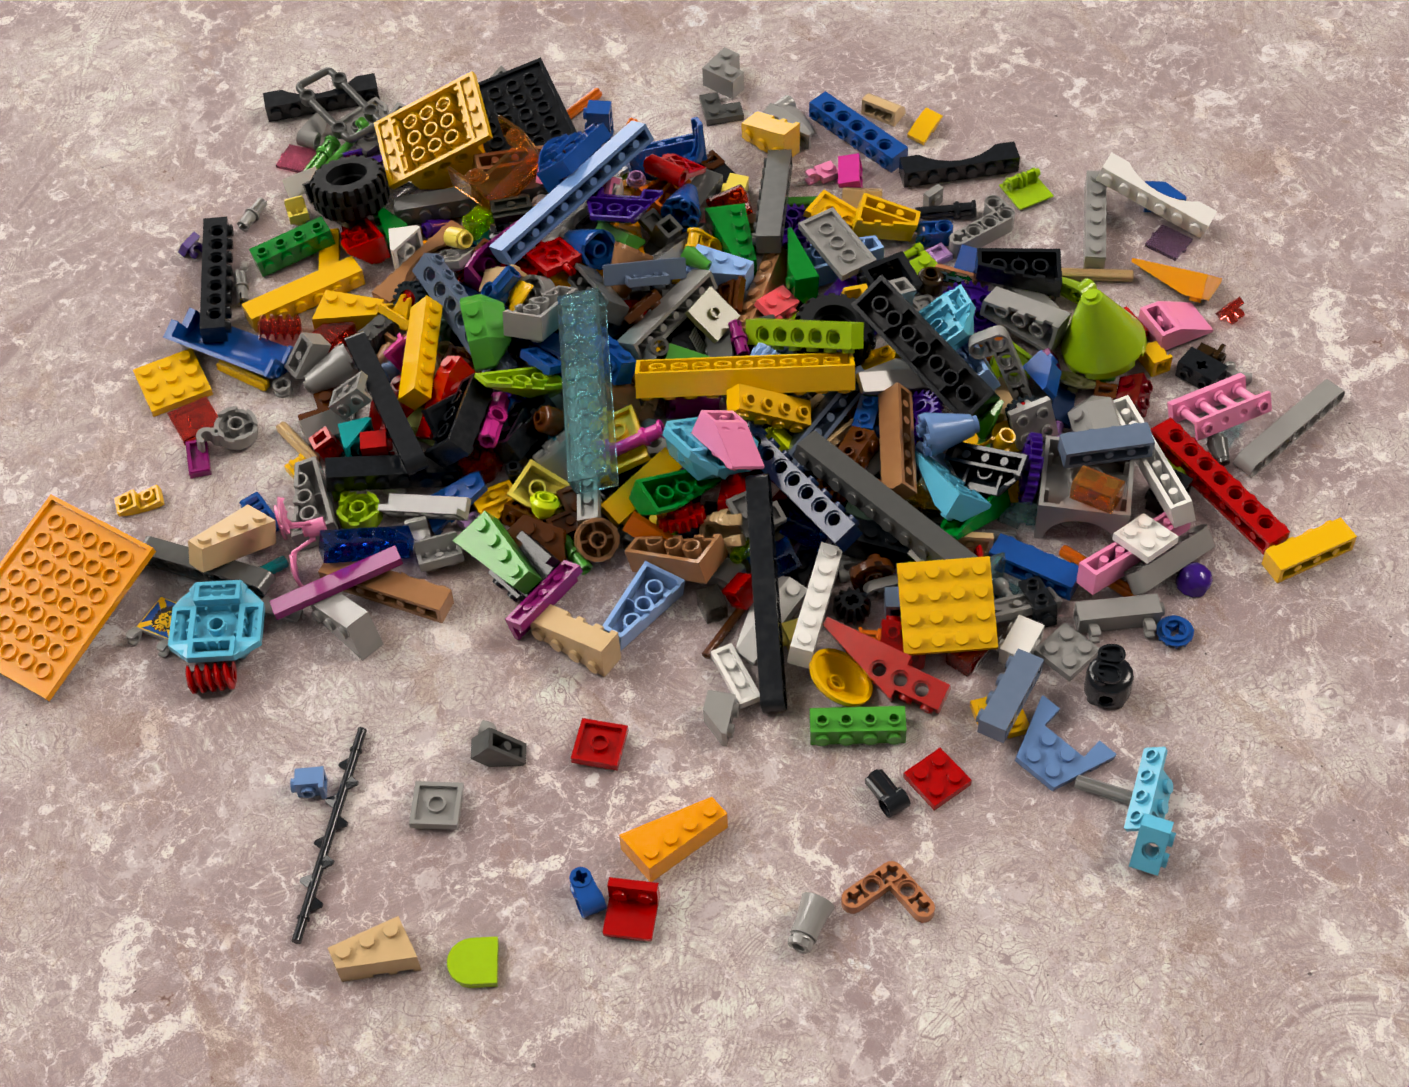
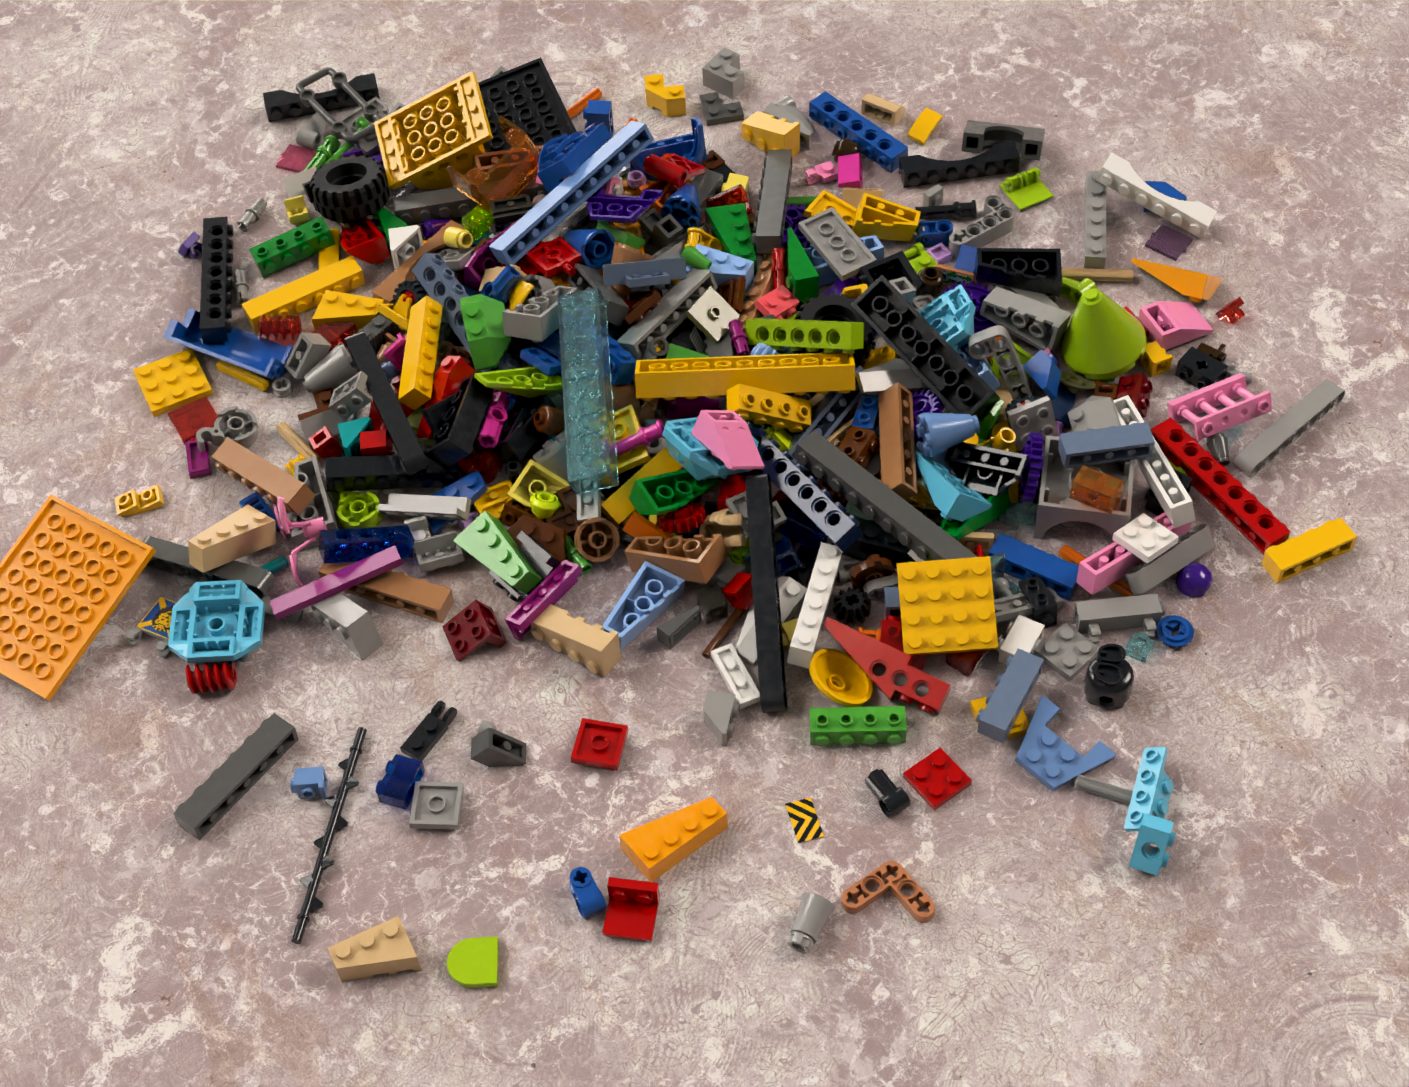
(235, 776): none -> dark grey brick
(262, 476): none -> medium nougat brick
(399, 782): none -> clear blue brick
(428, 732): none -> black hinge
(472, 629): none -> dark red bracket
(667, 99): none -> yellow brick
(677, 628): none -> dark grey slope
(779, 267): none -> red pin
(804, 820): none -> sticker
(845, 147): none -> dark brown head
(981, 134): none -> dark grey arch
(1139, 646): none -> clear light blue tile

